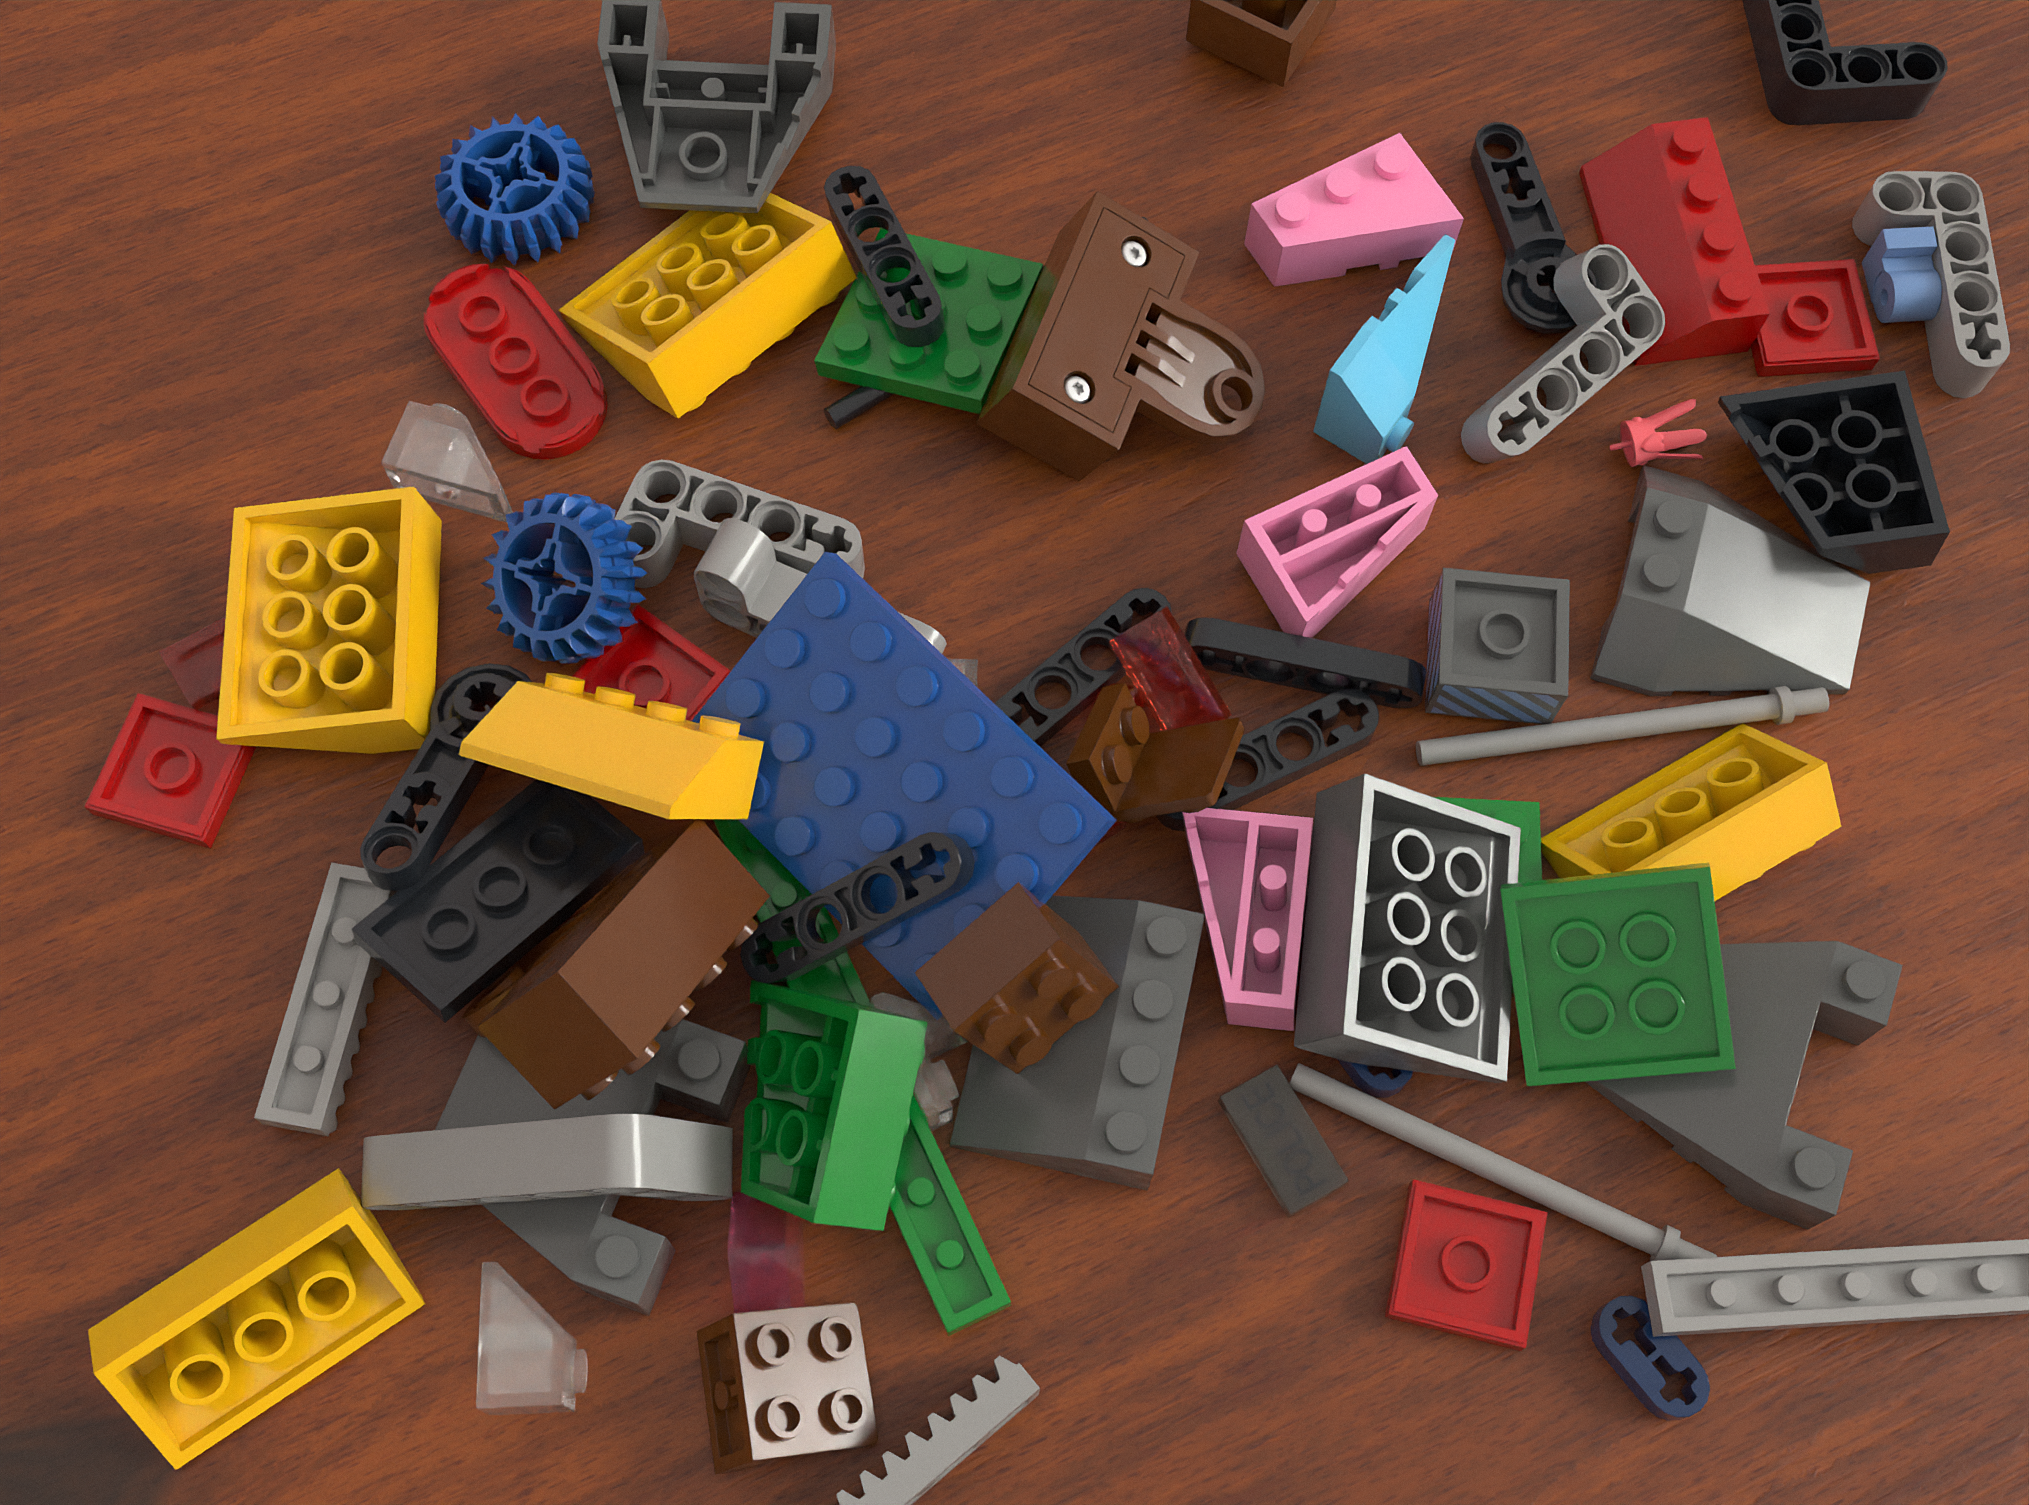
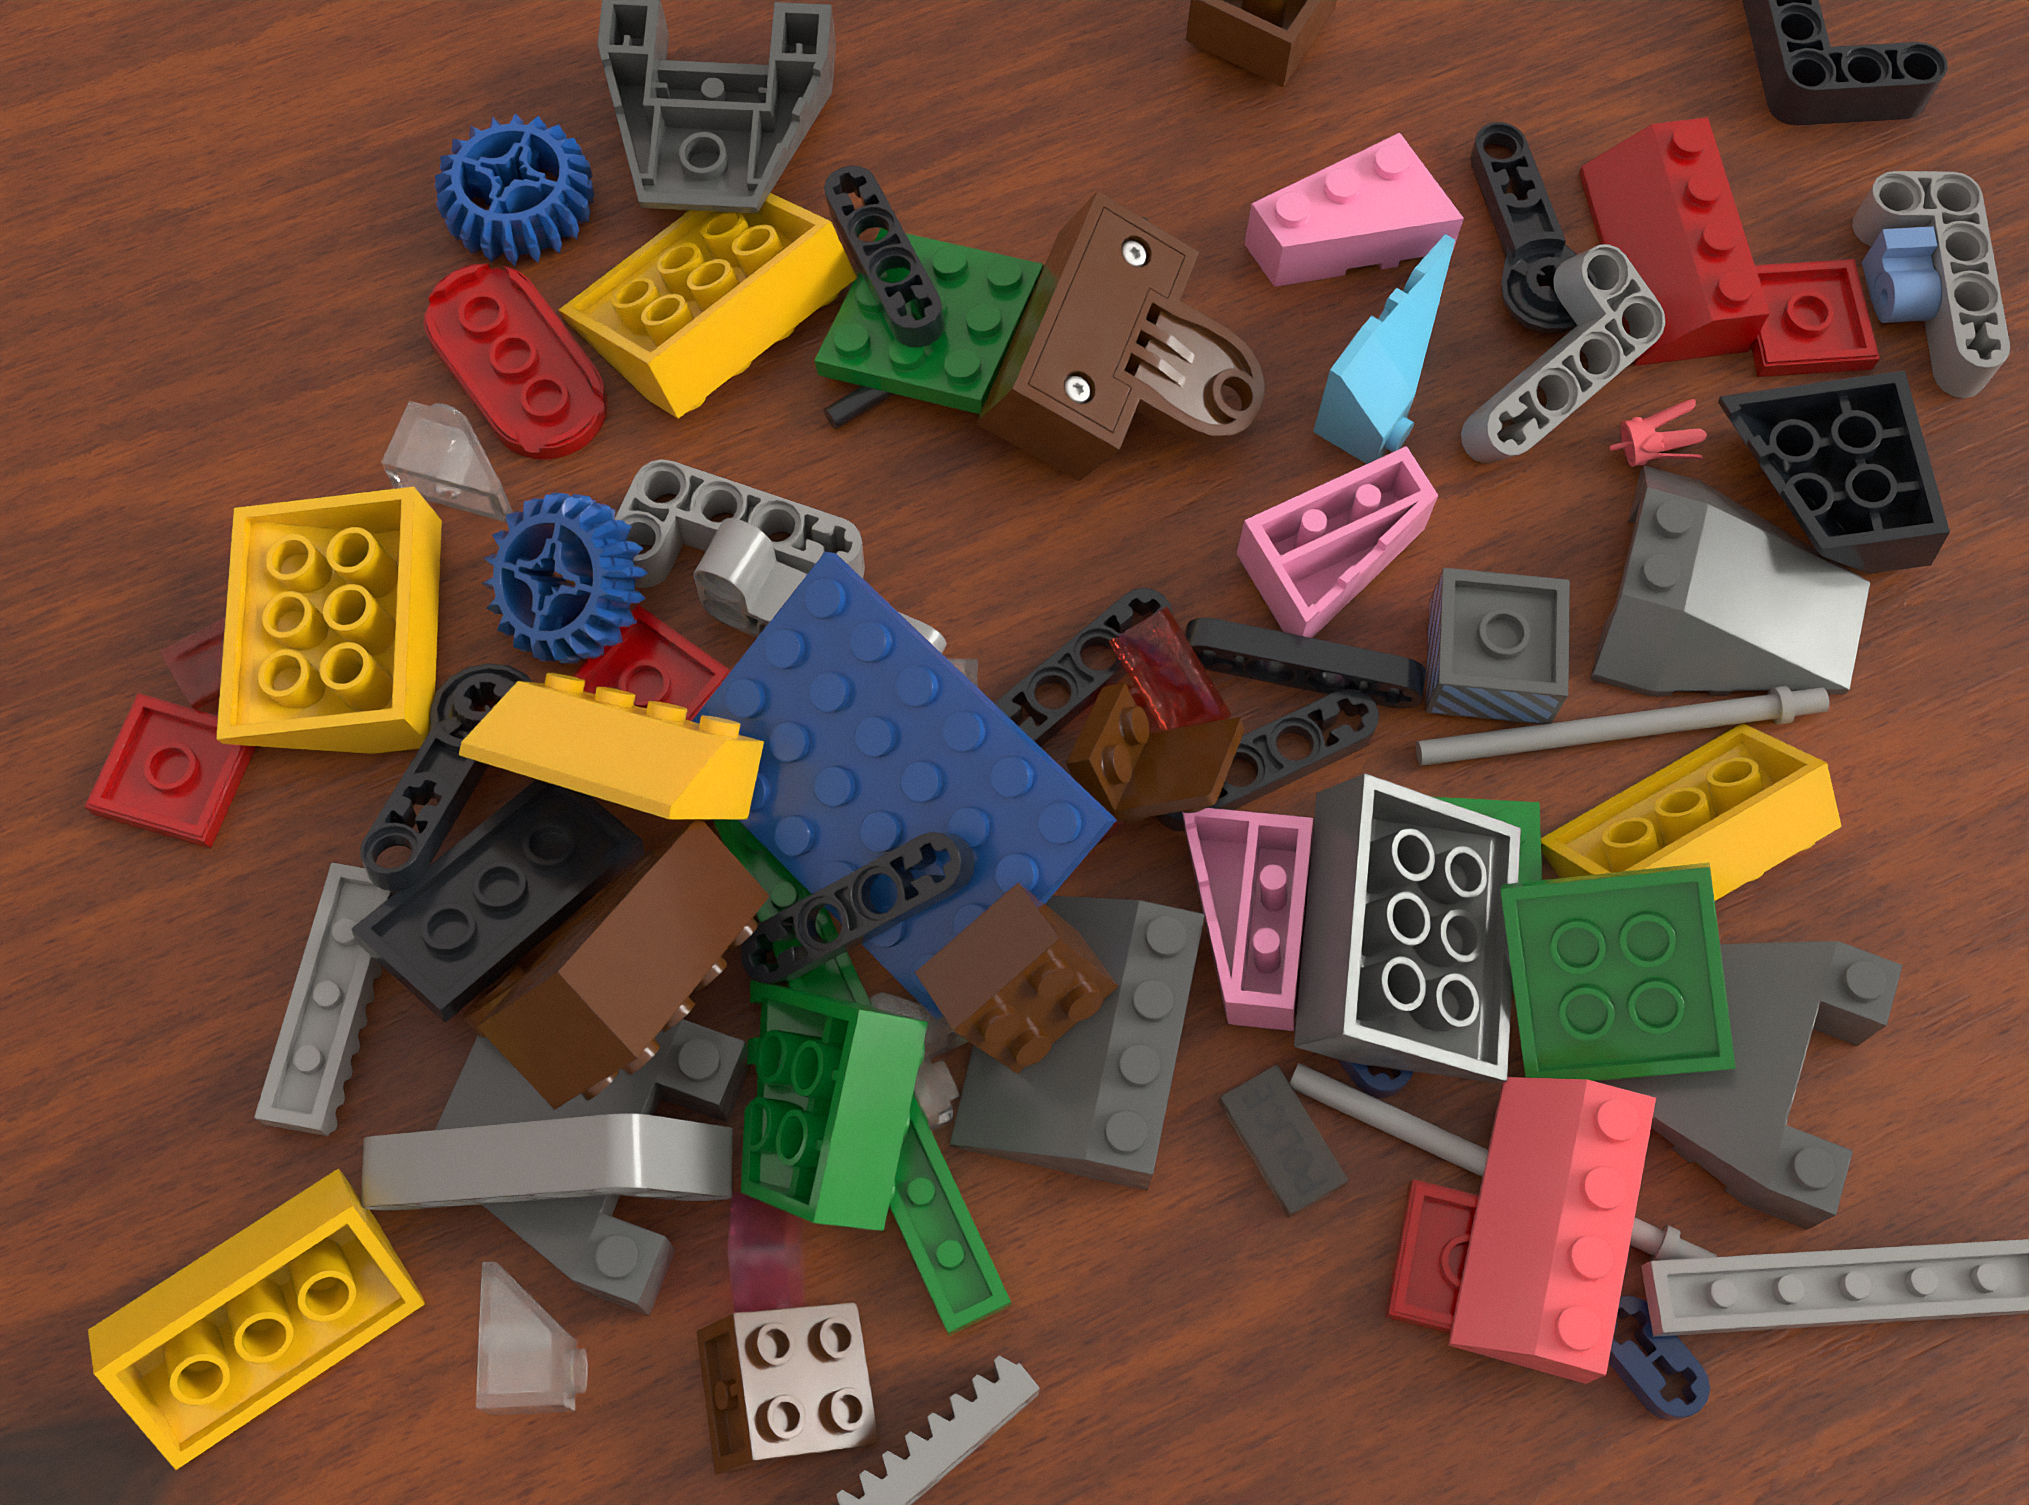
(1553, 1225): none -> coral slope

